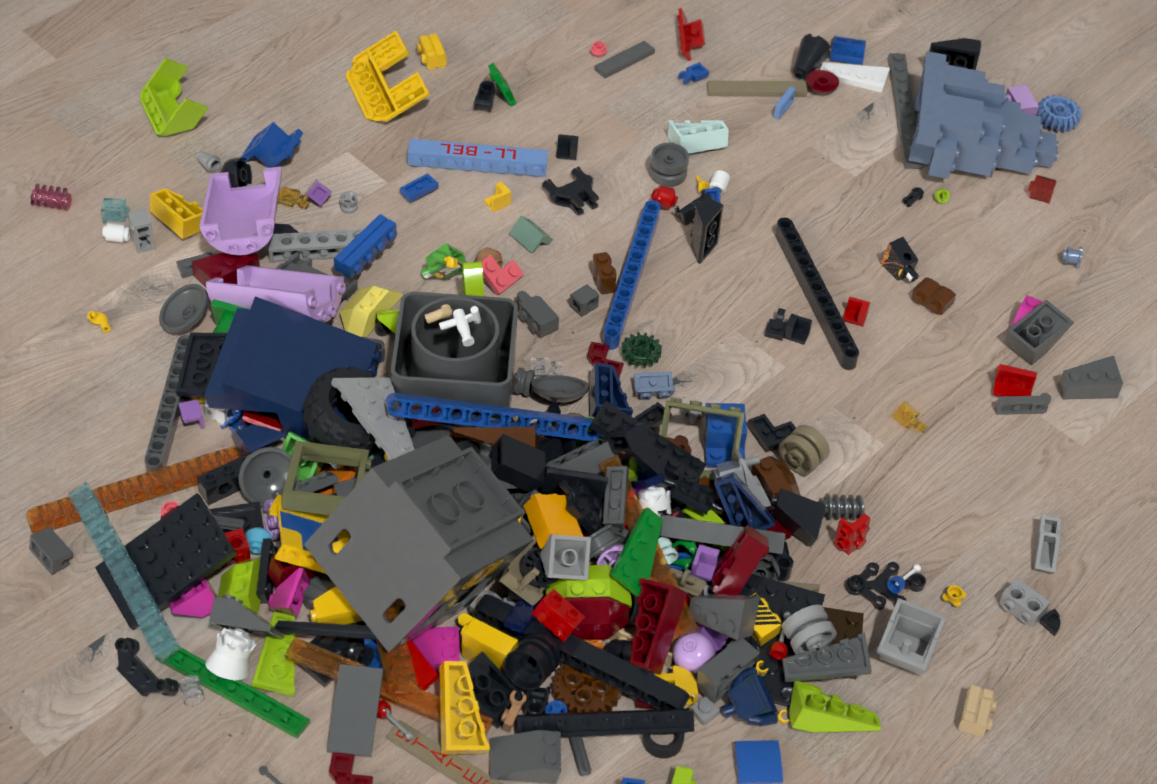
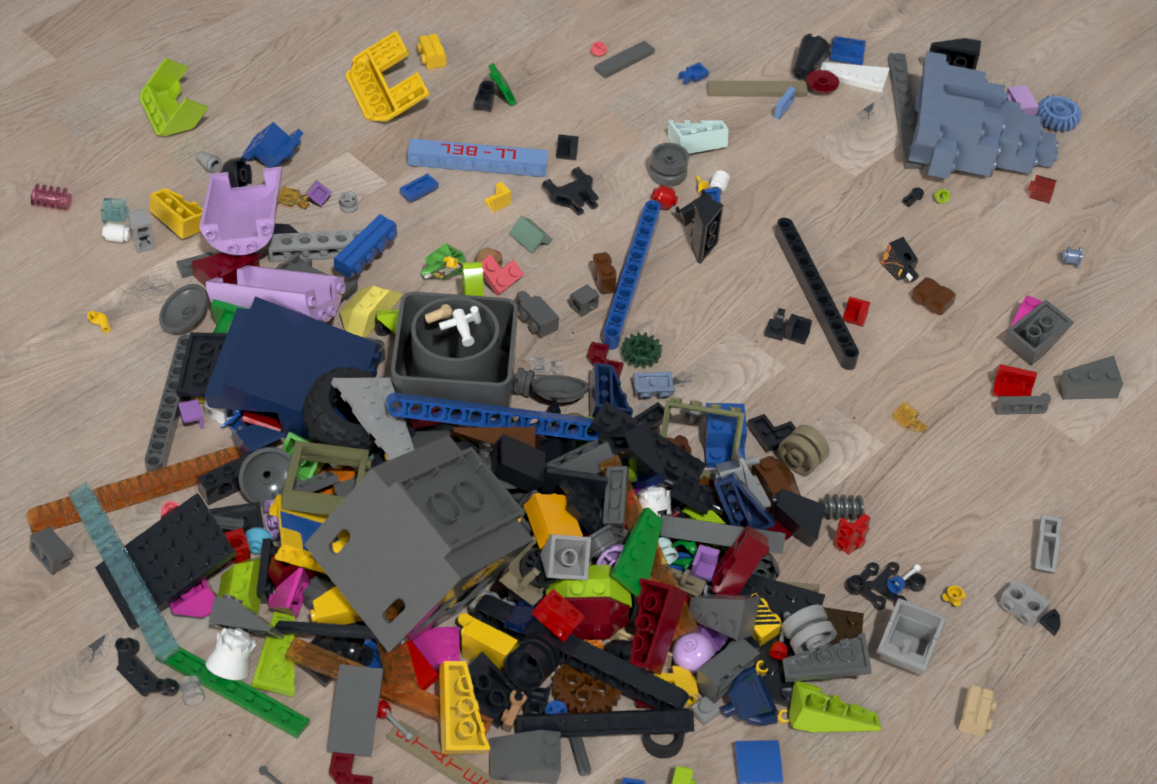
(691, 34): red bracket -> none
(785, 563): black piece -> none

